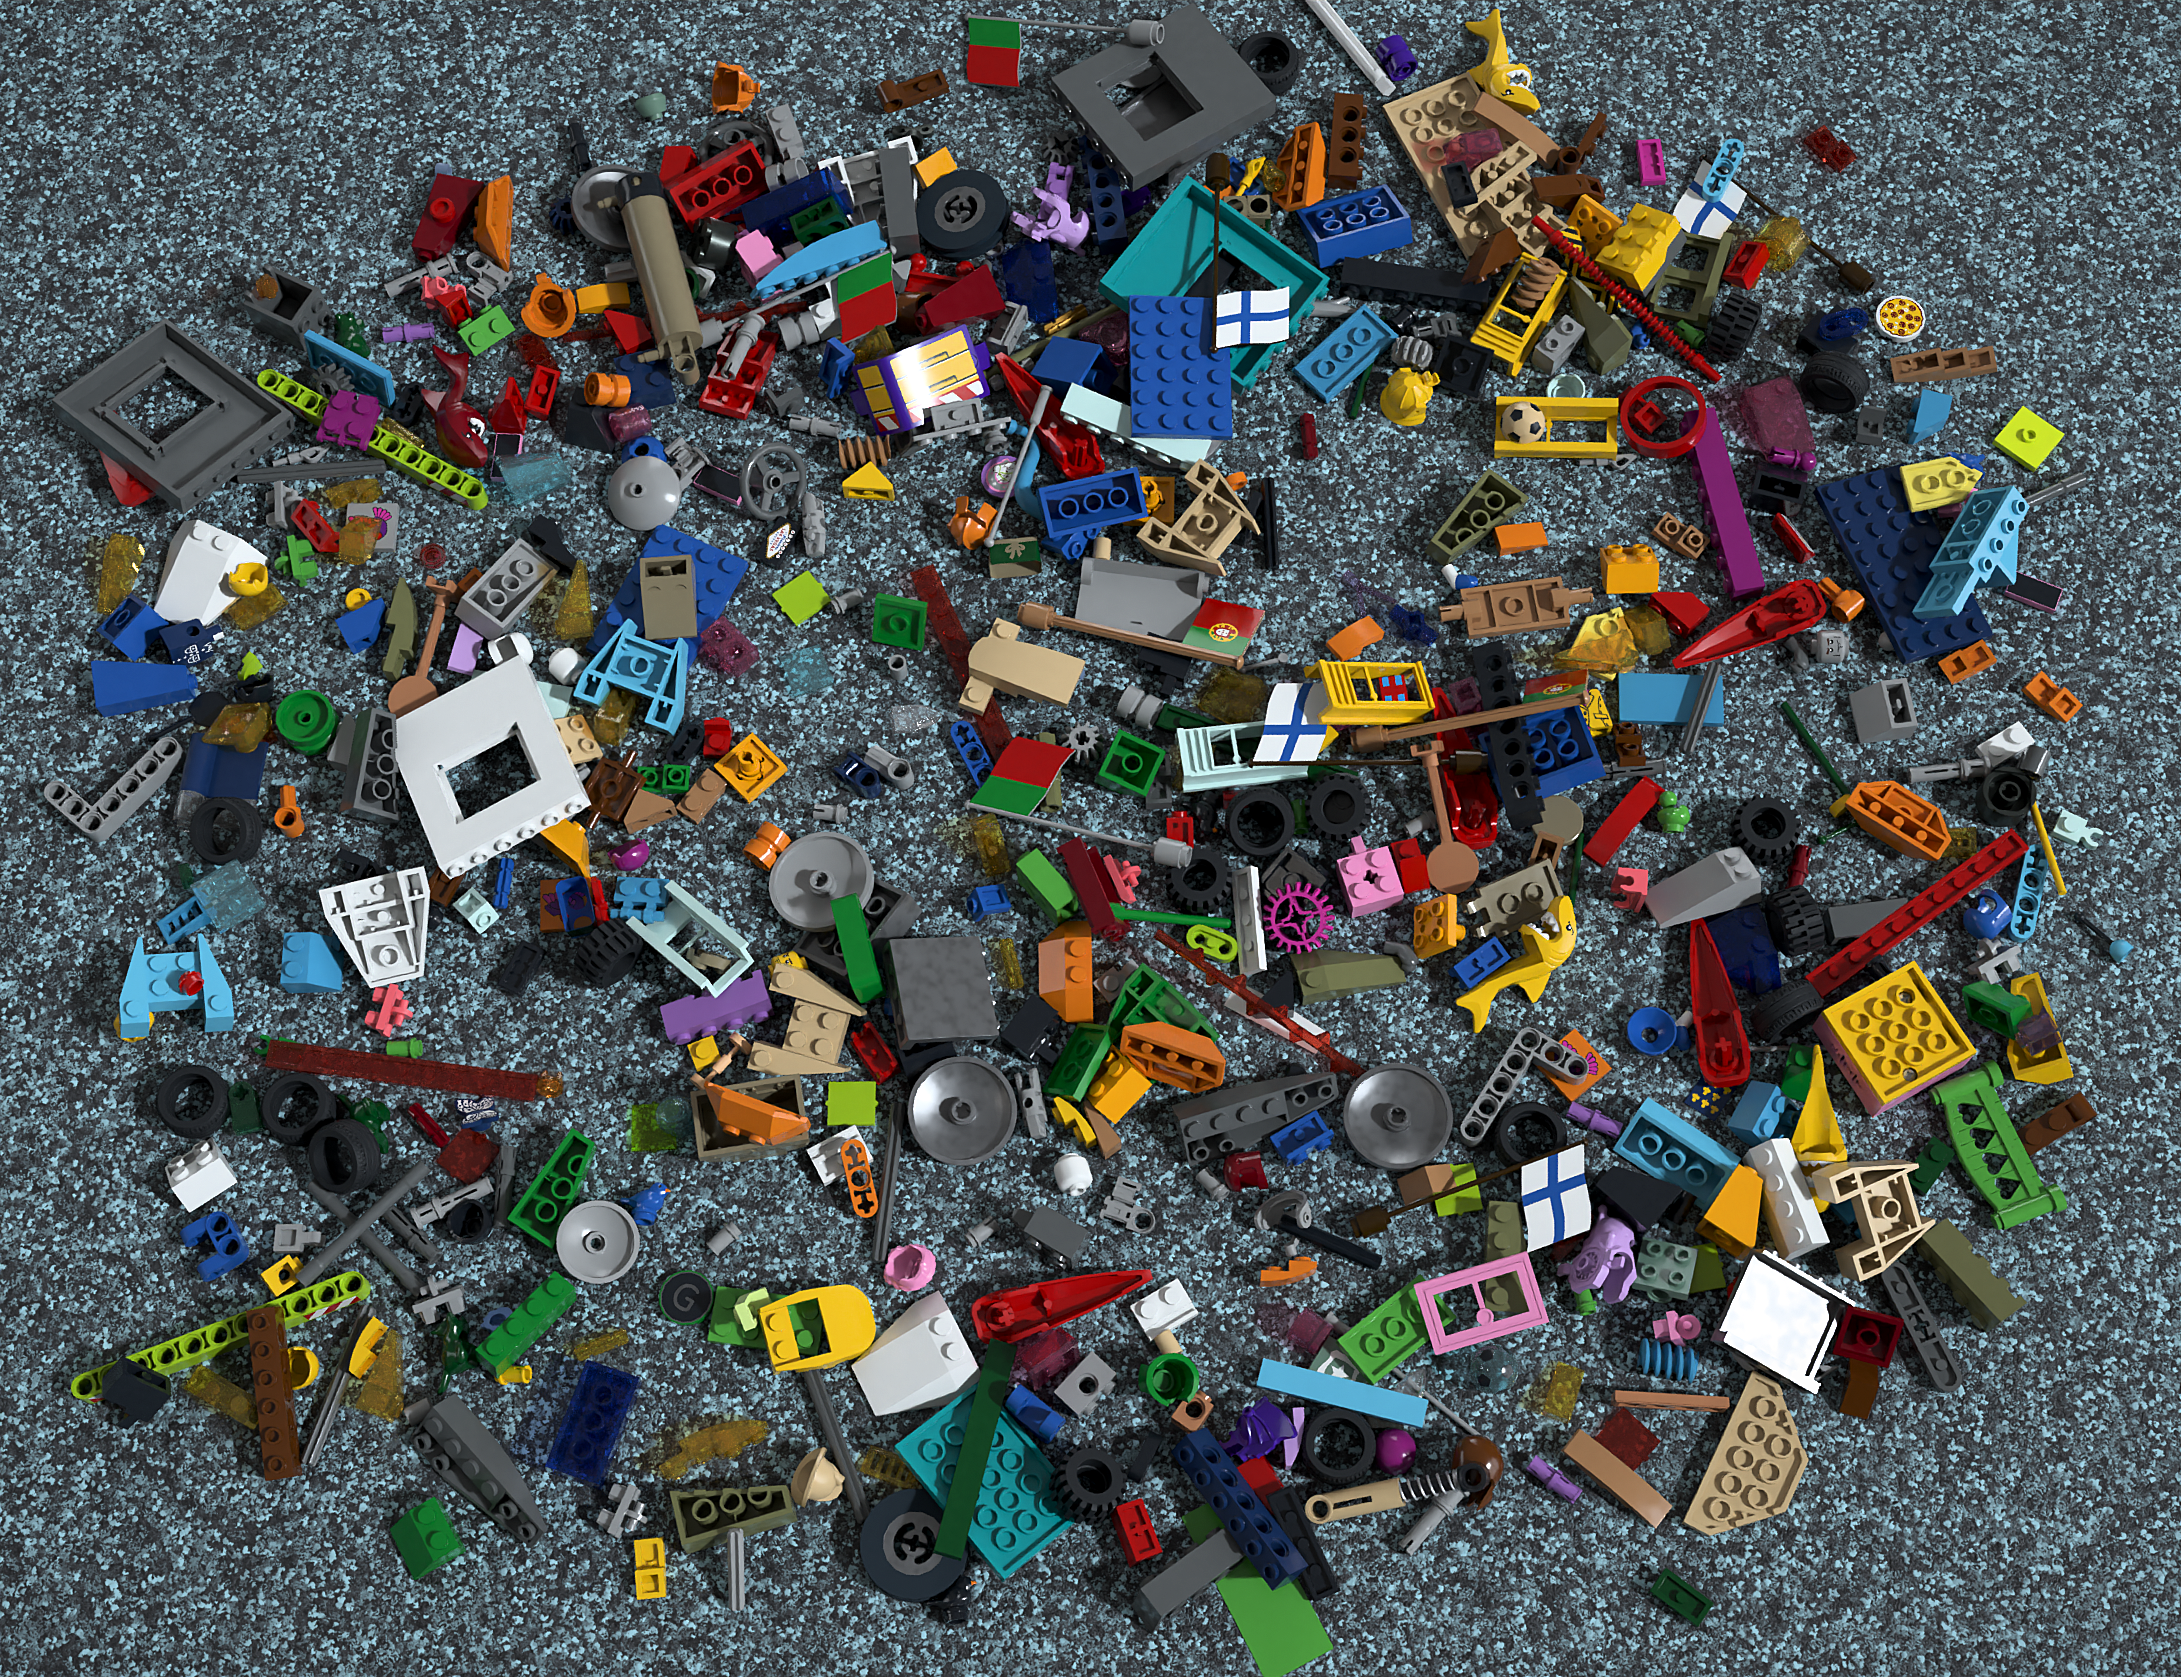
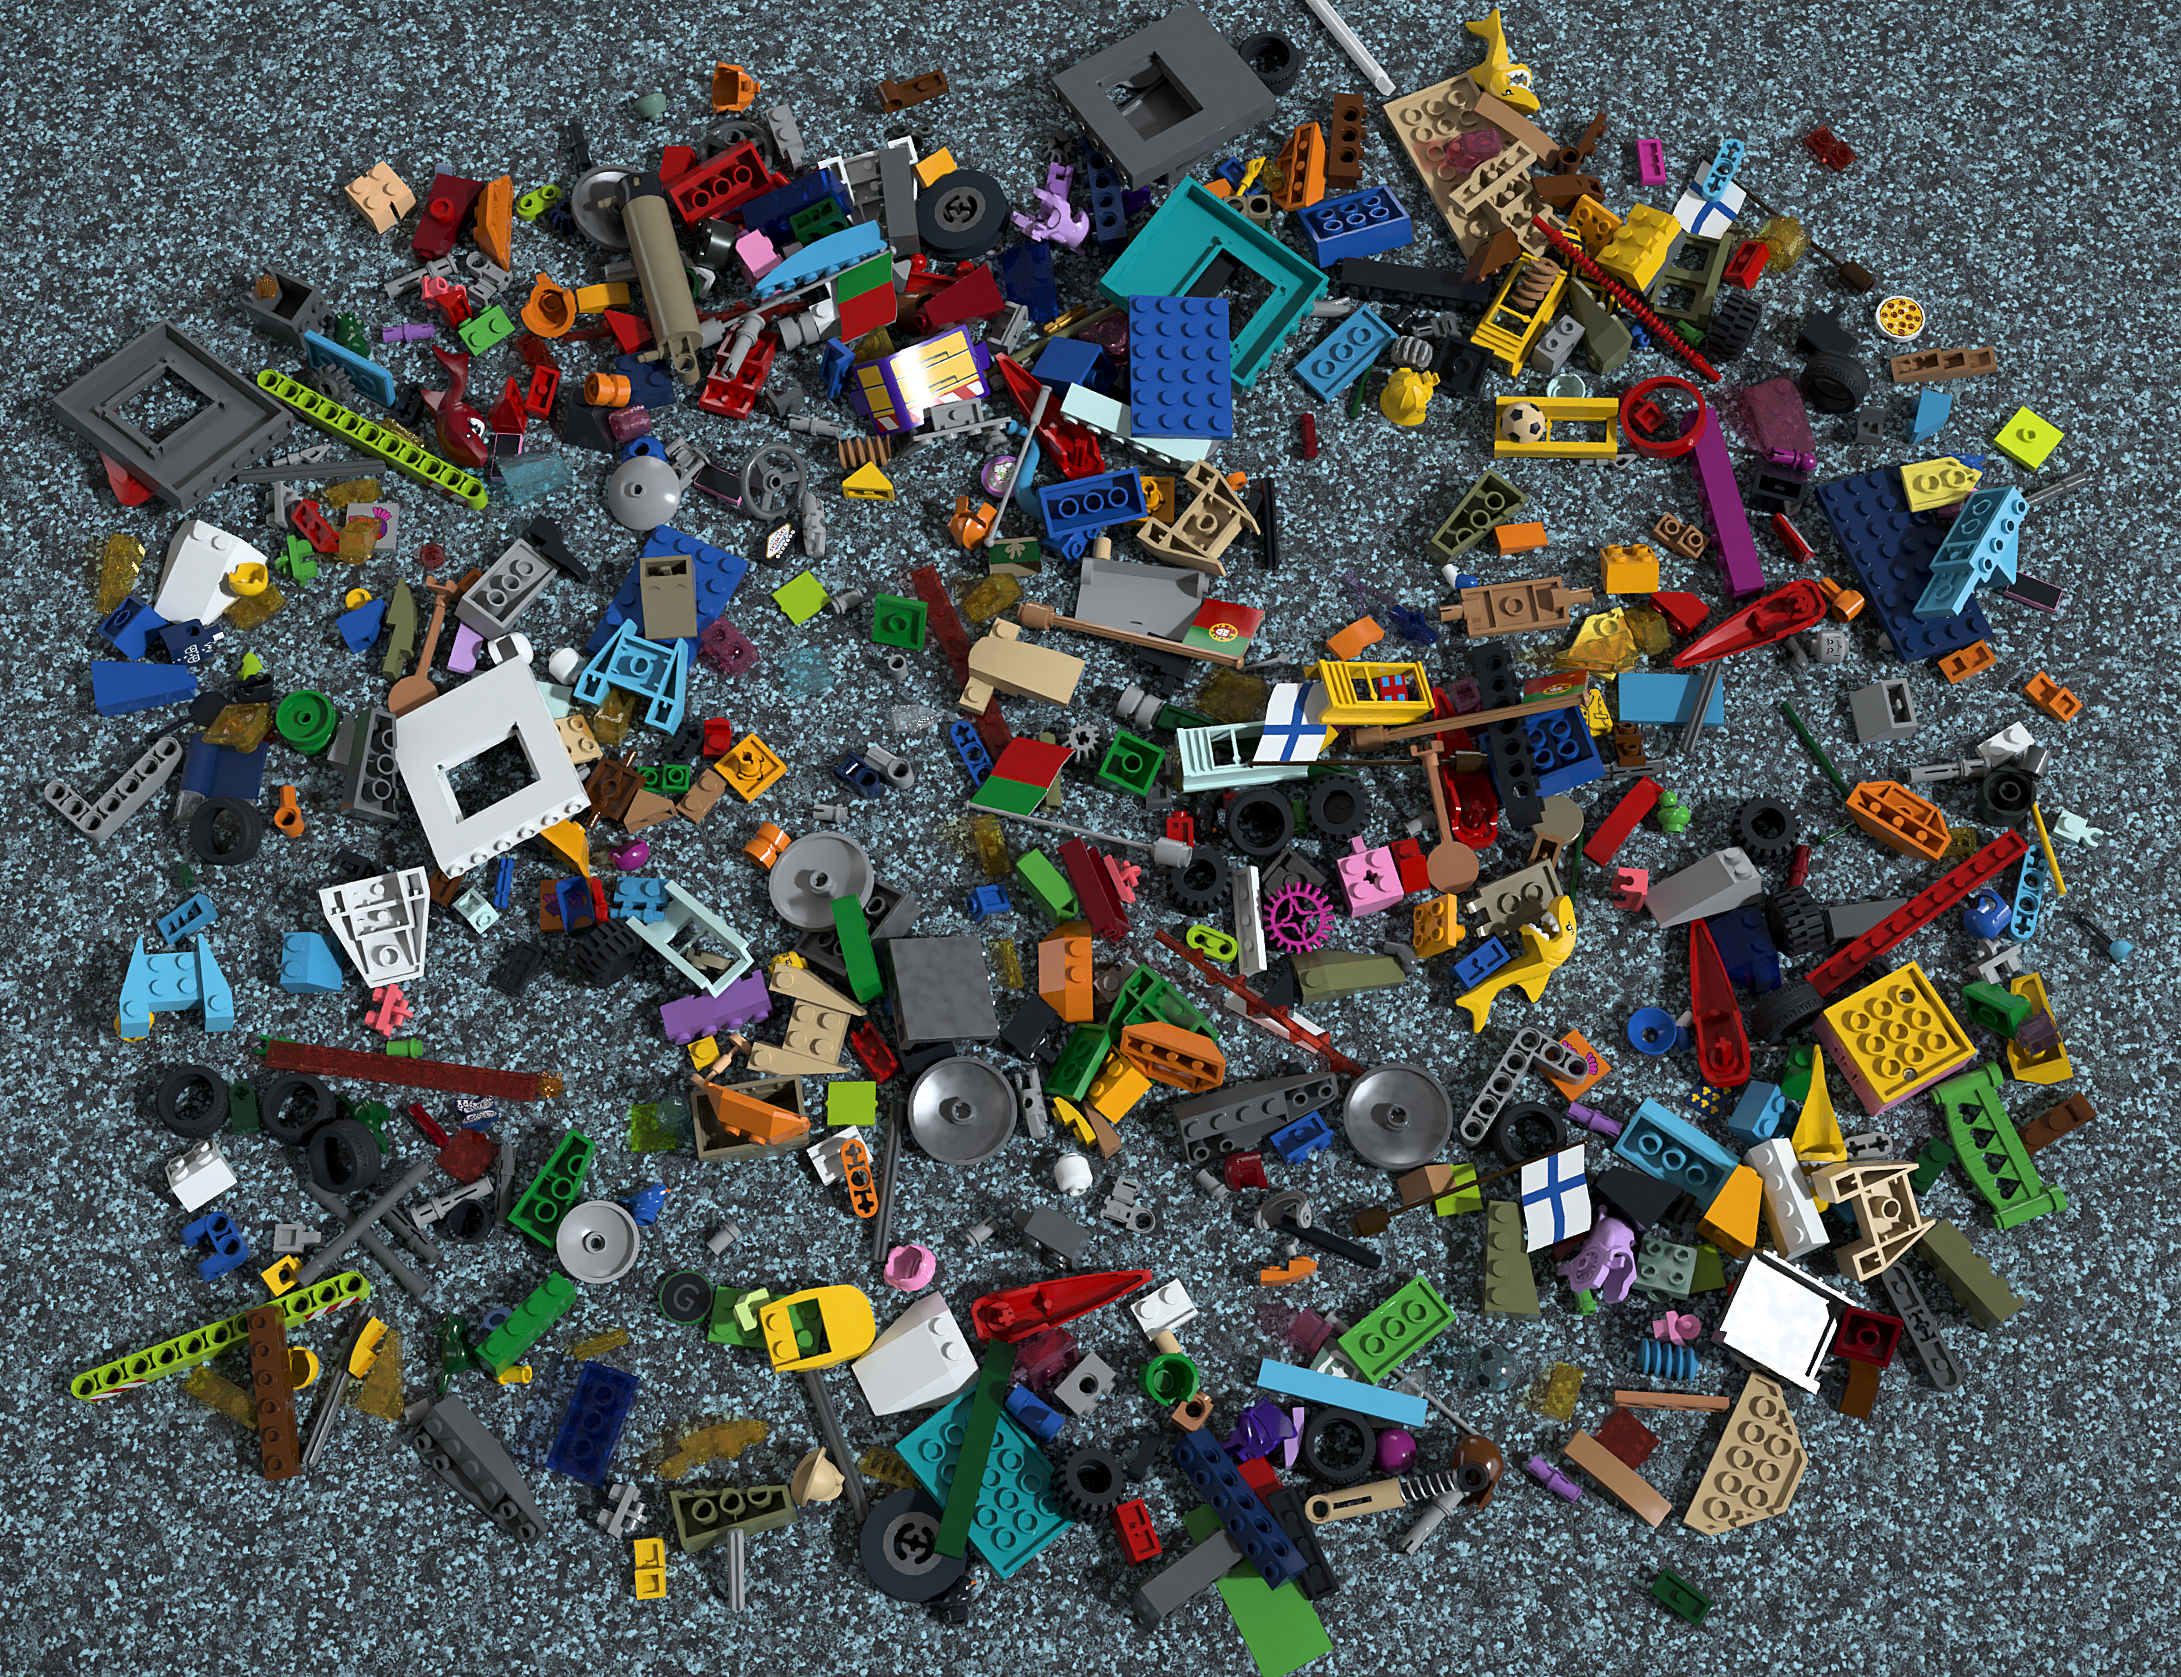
(136, 1389): black hinge -> none
(190, 983): red plate -> none
(228, 896): clear light blue slope -> none
(349, 419): magenta plate -> none
(376, 192): none -> light nougat piece
(427, 1306): light grey hips -> none
(427, 1538): green slope -> none
(539, 201): none -> lime plate
(576, 609): clear yellow slope -> none
(783, 174): light grey wheel -> none
(992, 597): none -> clear yellow slope
(997, 45): flag -> none
(1171, 918): green piece -> none
(1241, 315): flag -> none
(1396, 58): dark purple wheel -> none
(1459, 184): black plate -> none
(1488, 1329): bright pink door -> none
(1838, 806): yellow tile -> none
(1841, 324): clear blue plate -> none
(1864, 1142): none -> light grey beam

